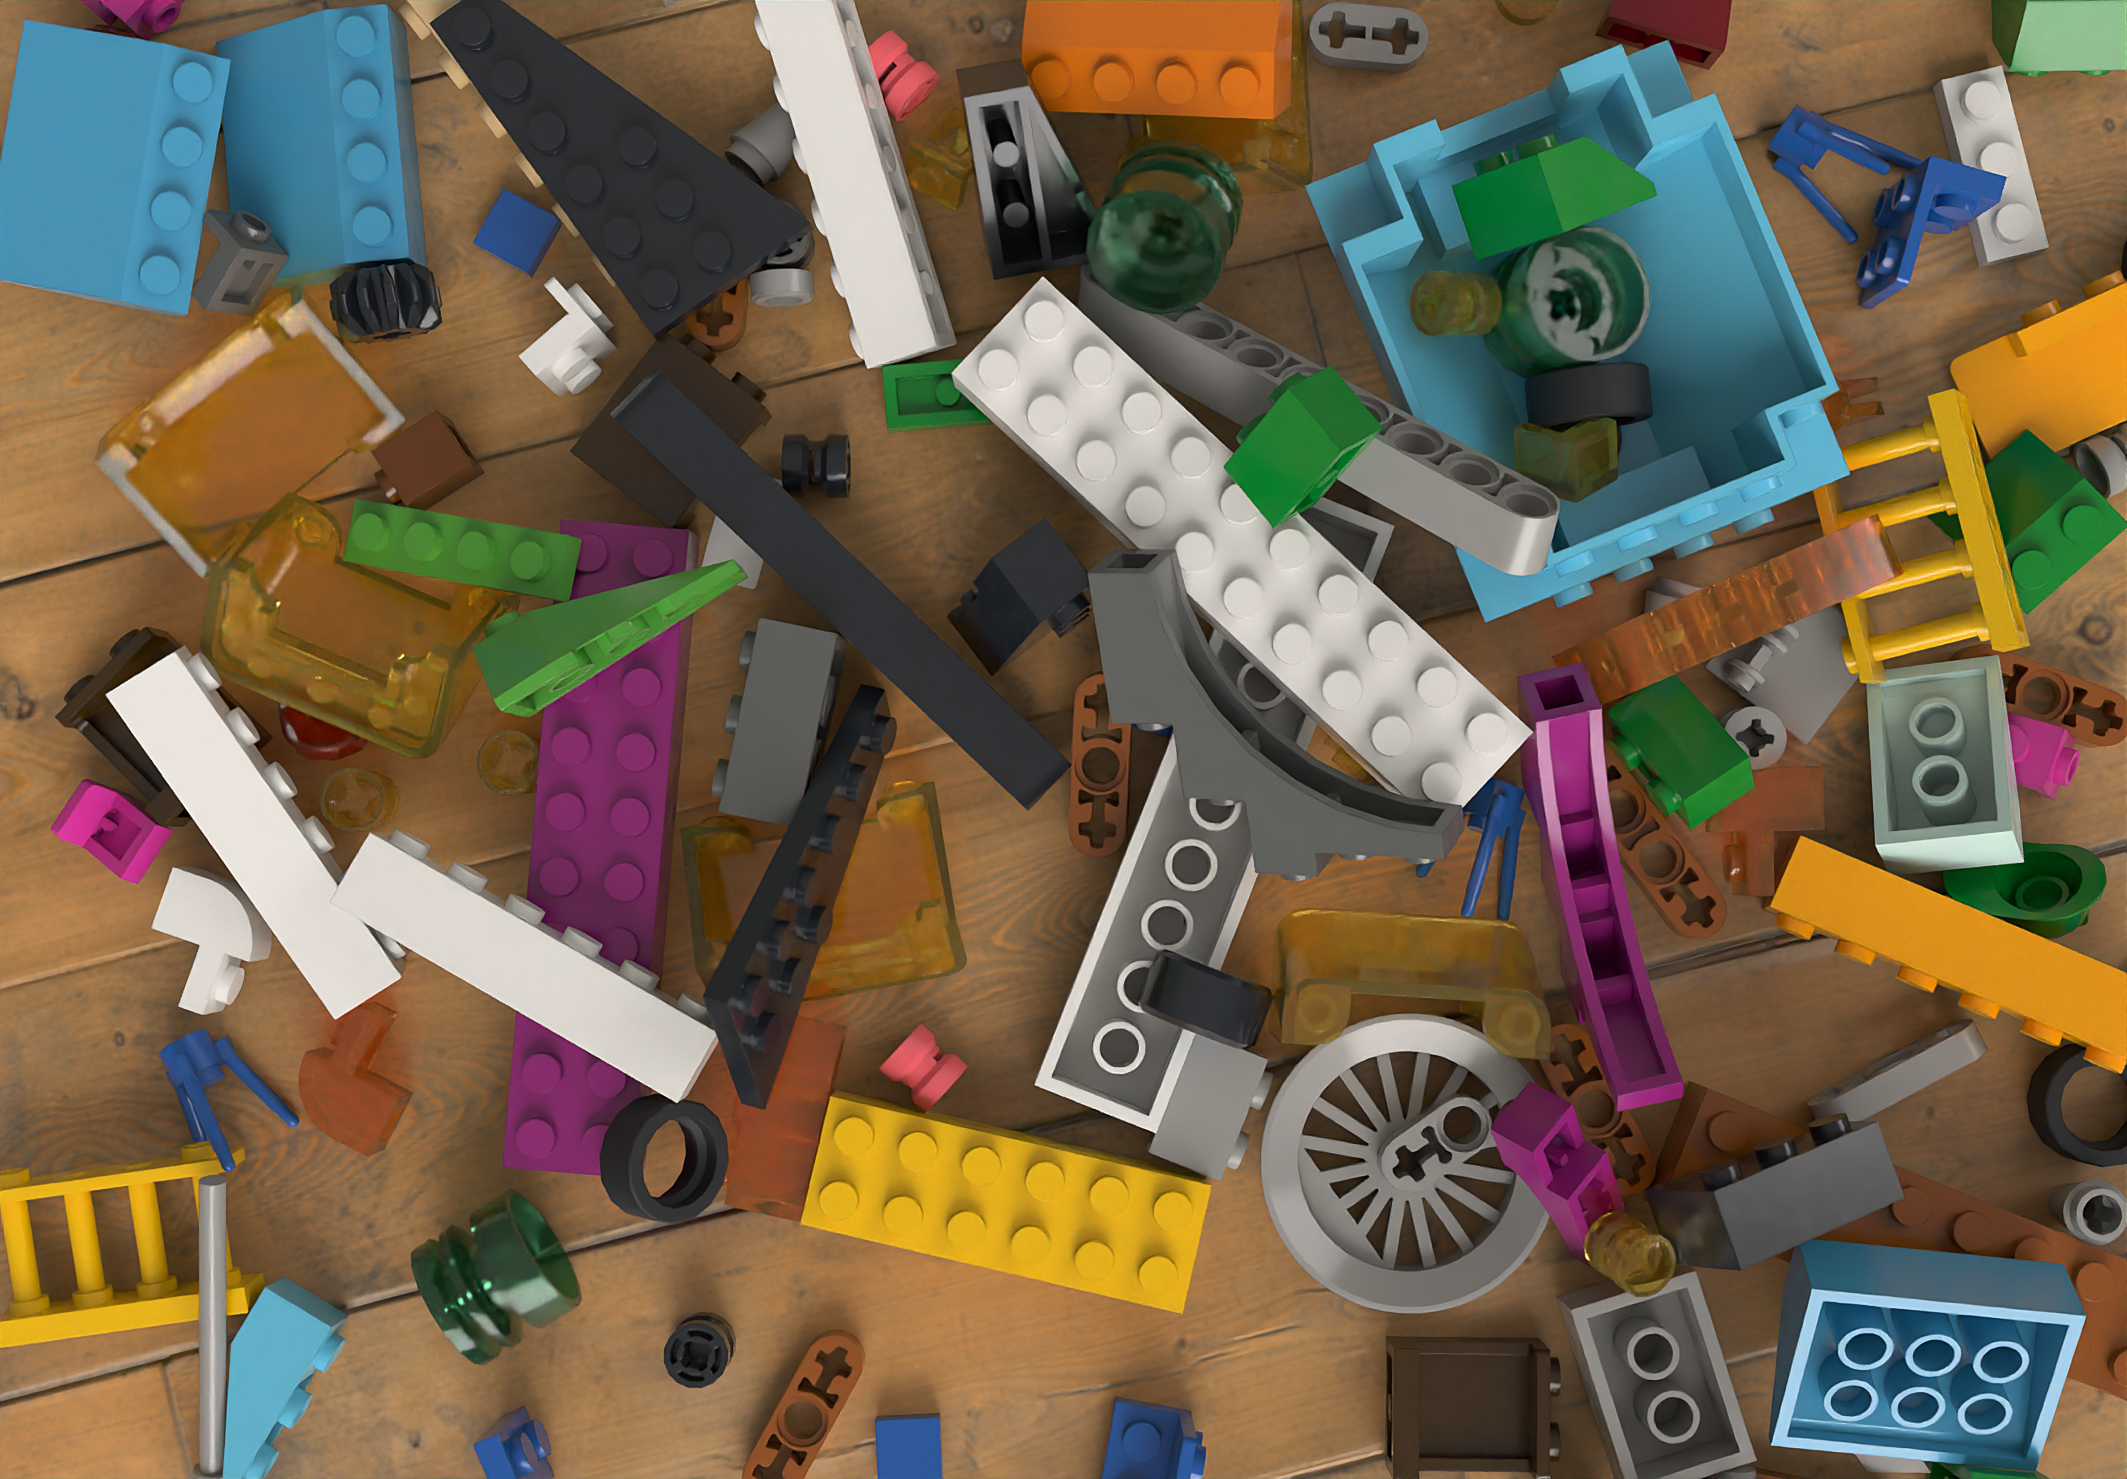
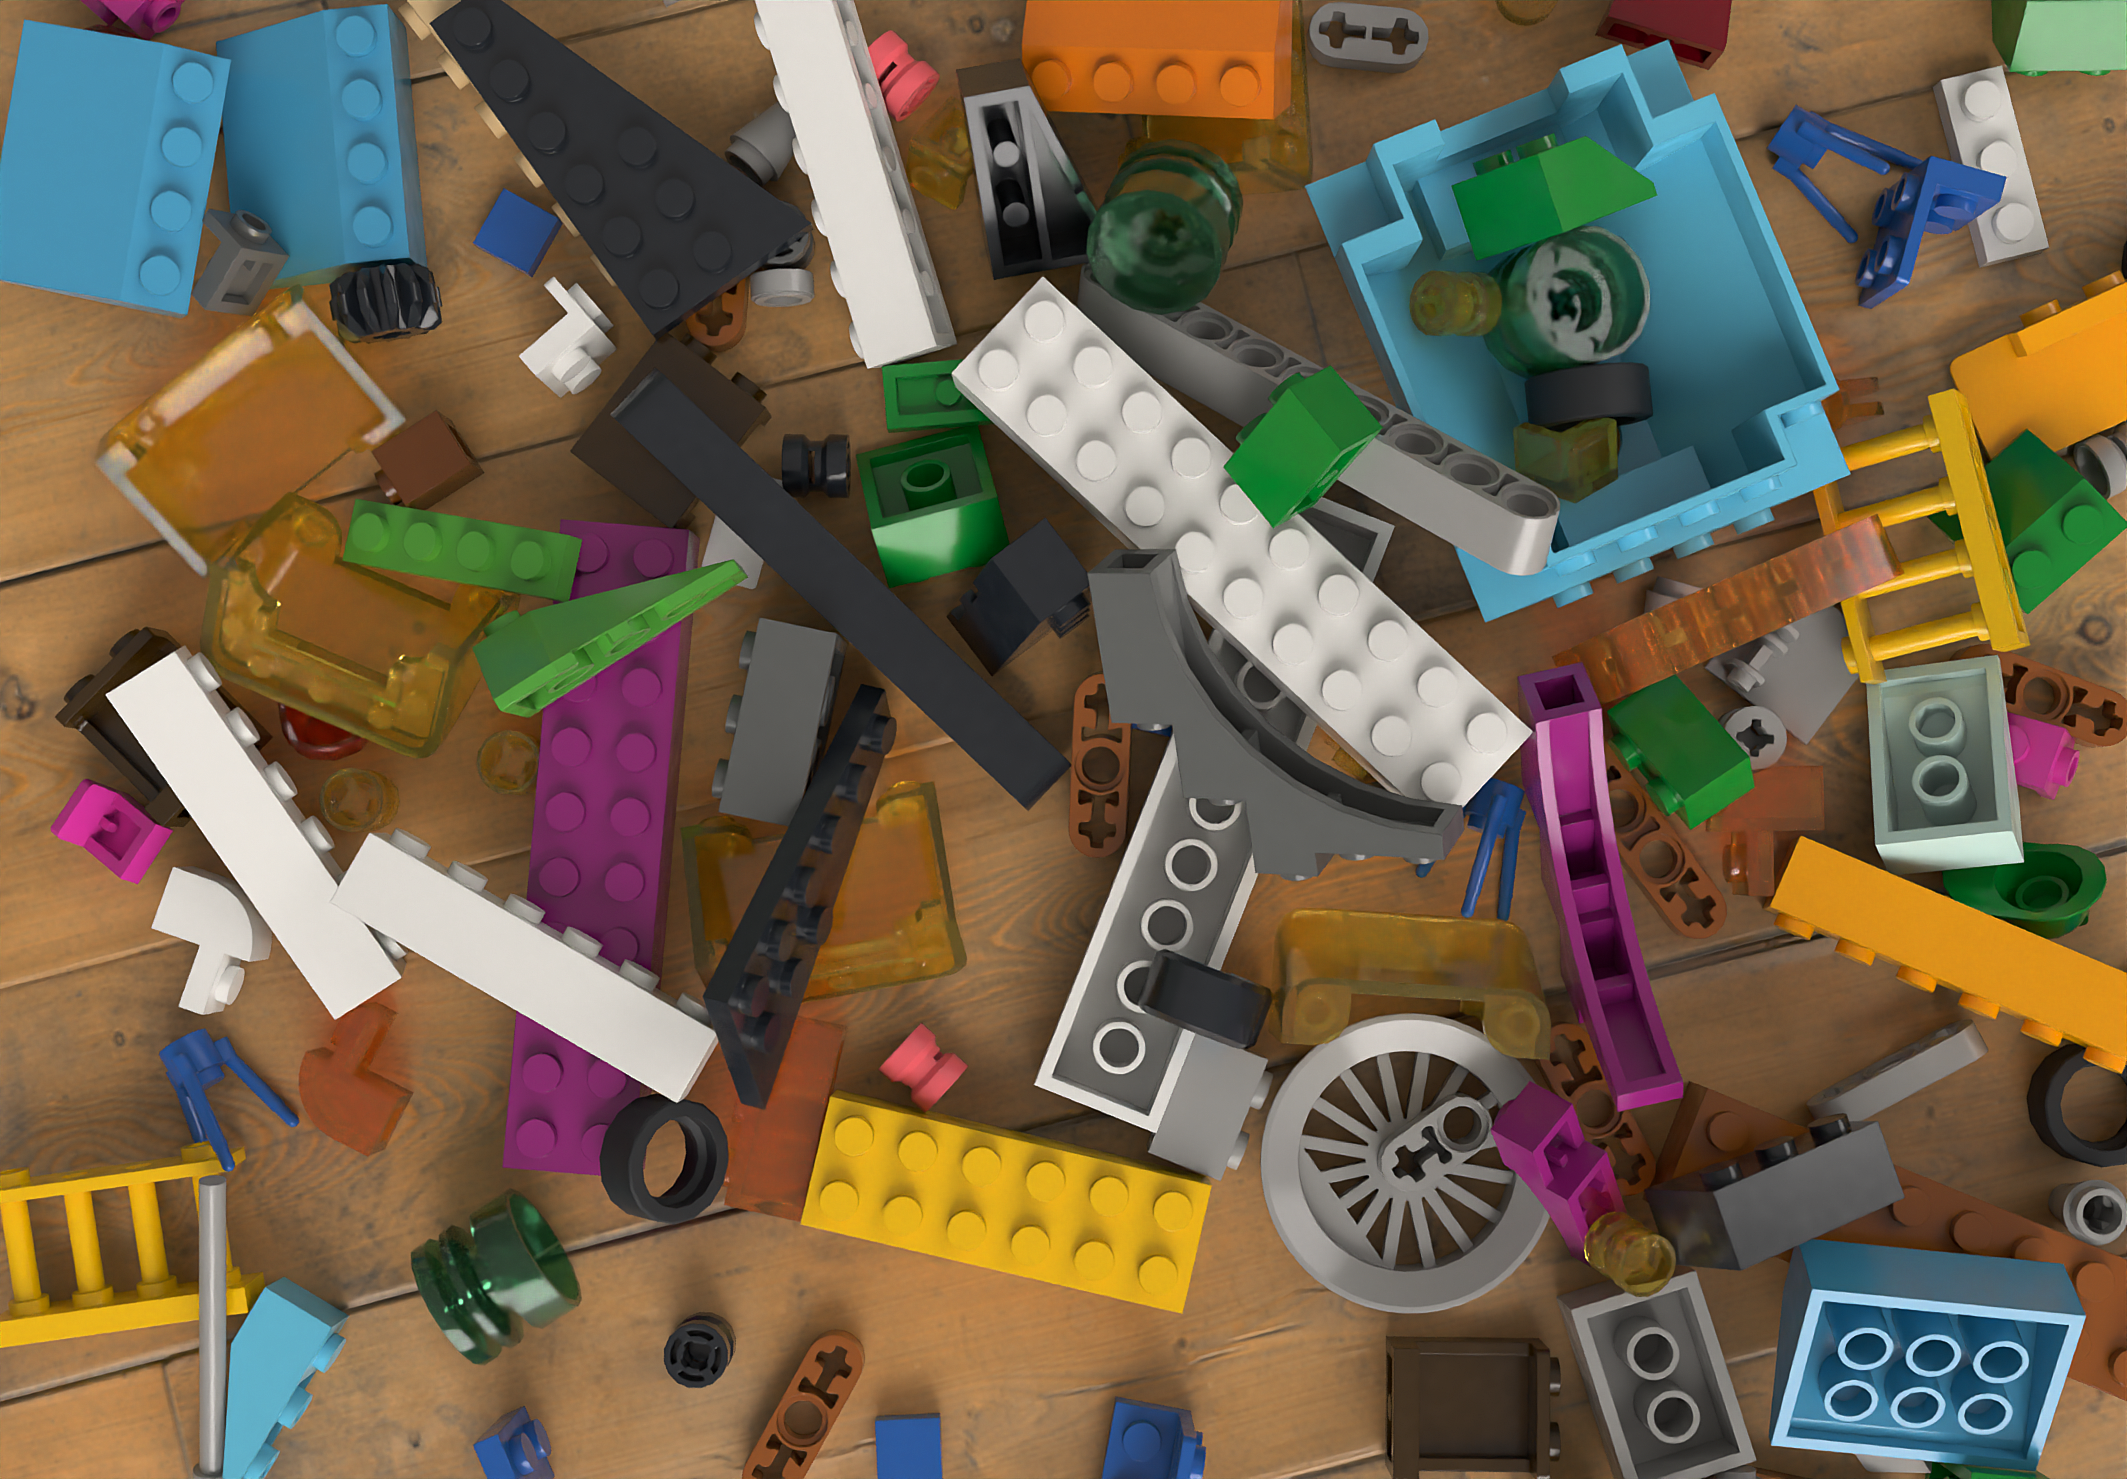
(932, 505): none -> green slope

